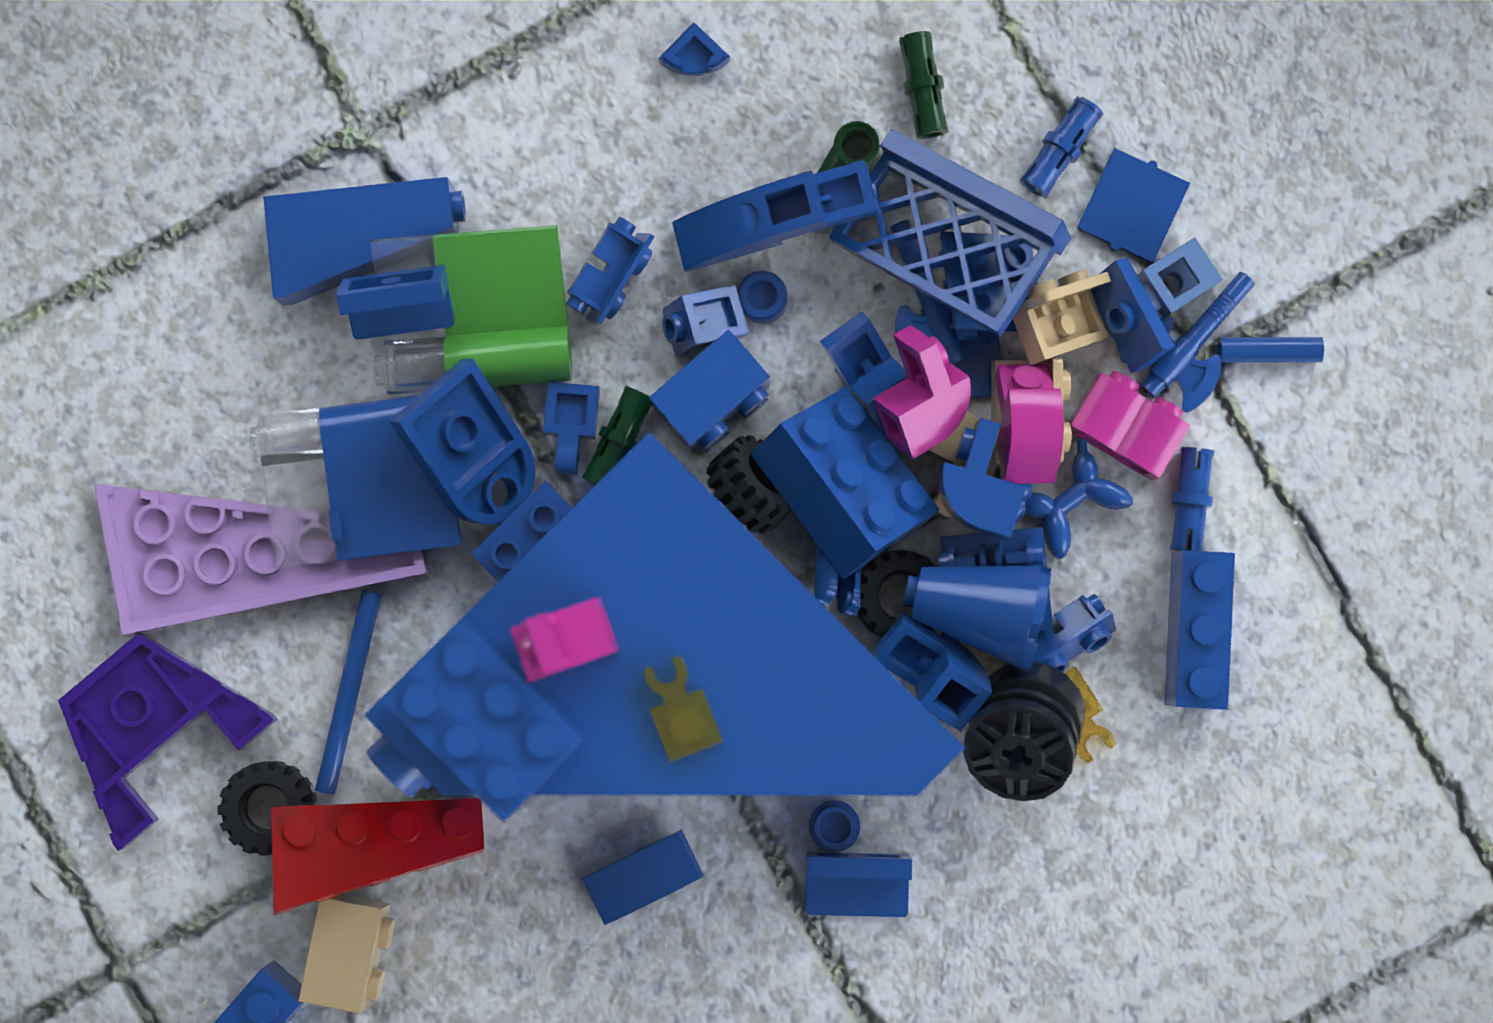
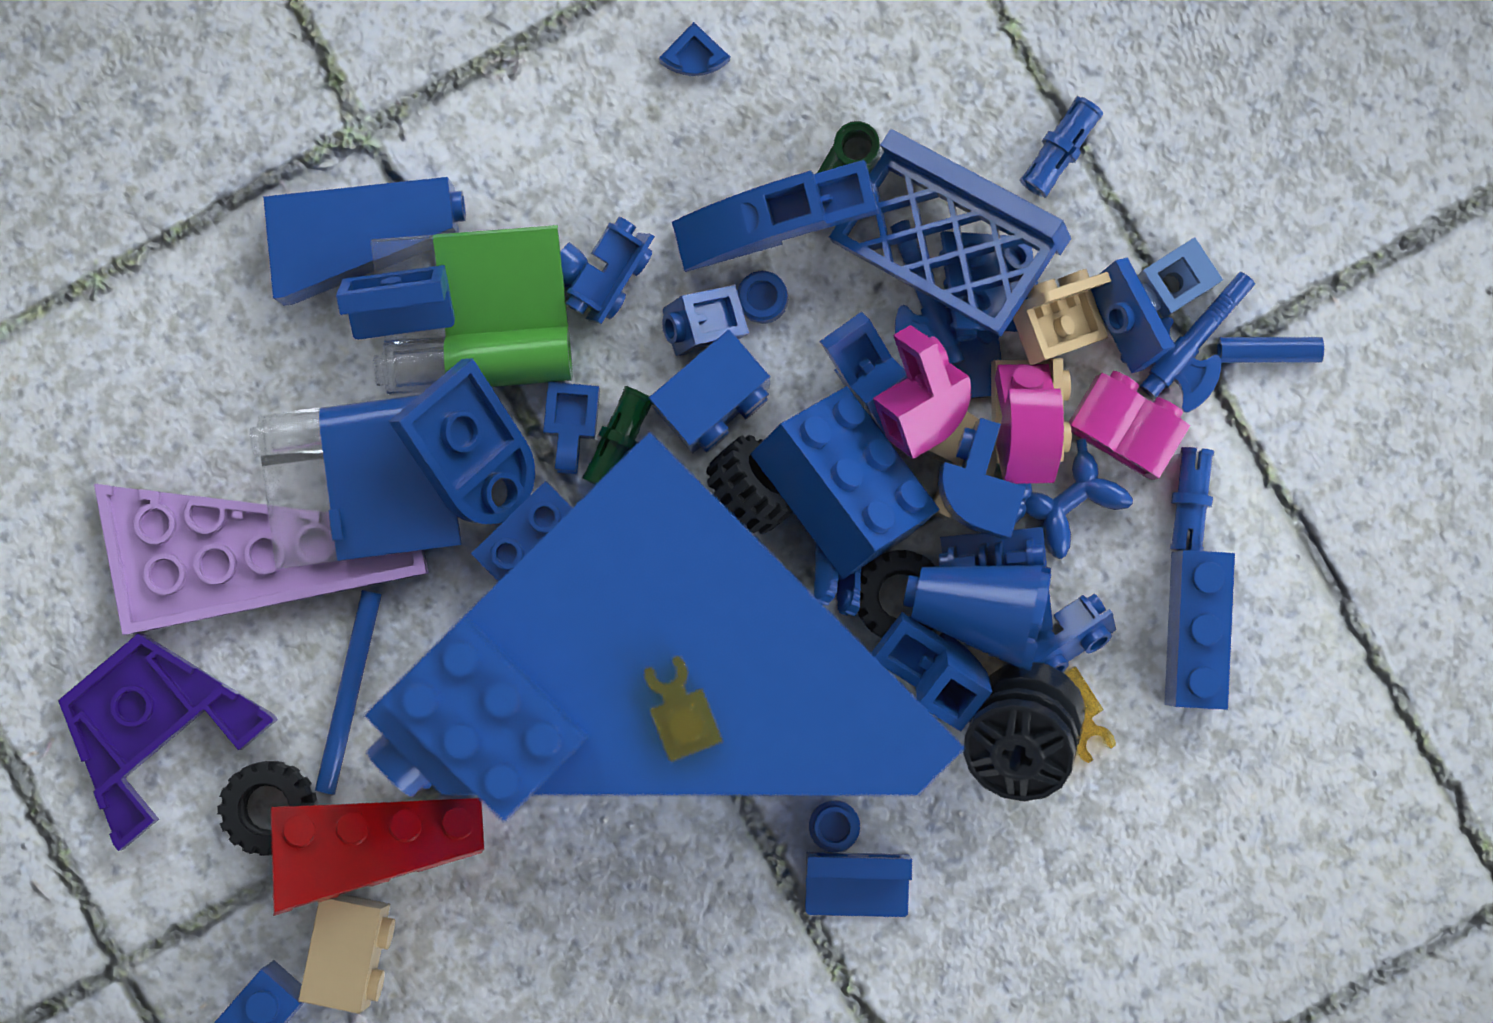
(564, 639): dark pink brick -> none
(572, 263): none -> blue hinge
(643, 877): blue slope -> none
(923, 85): dark green pin -> none
(1133, 205): blue piece -> none

